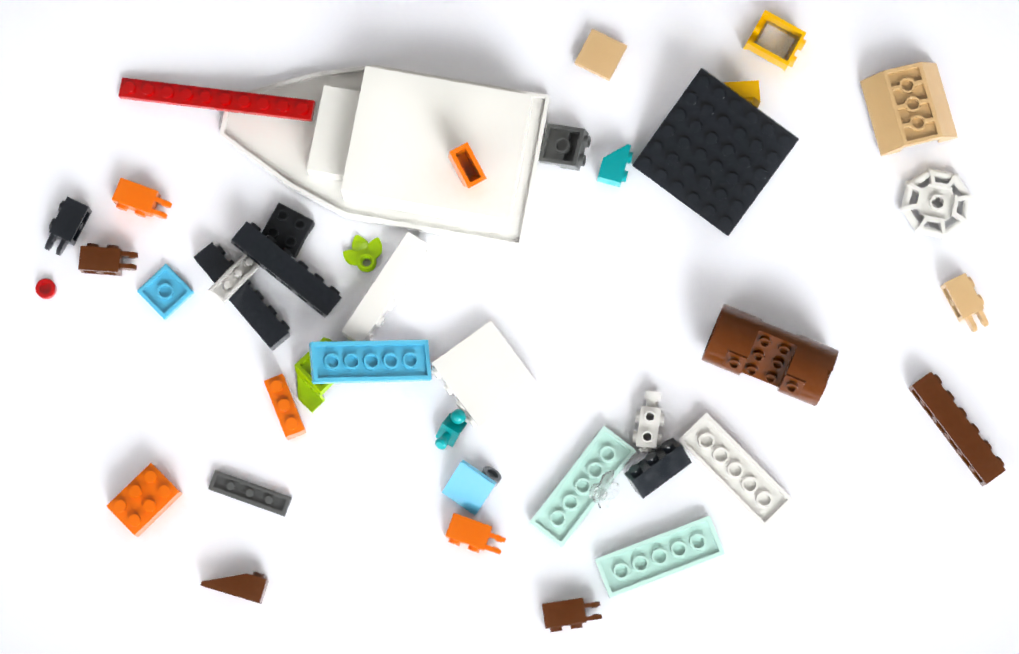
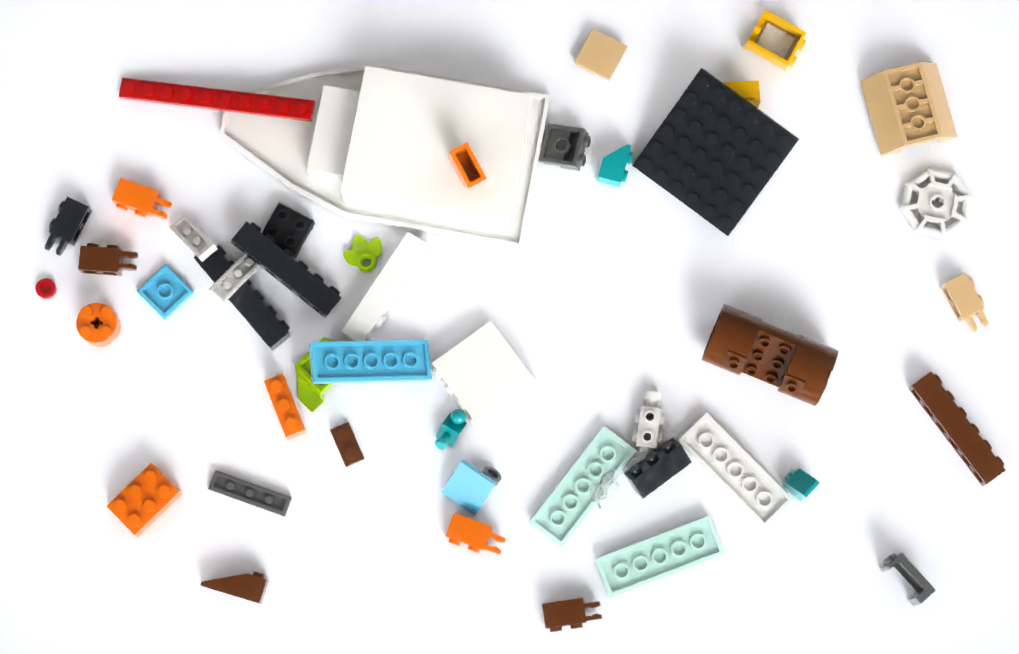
(105, 333): none -> orange brick
(193, 237): none -> white plate
(347, 444): none -> reddish brown plate
(800, 483): none -> teal slope
(911, 575): none -> dark grey panel

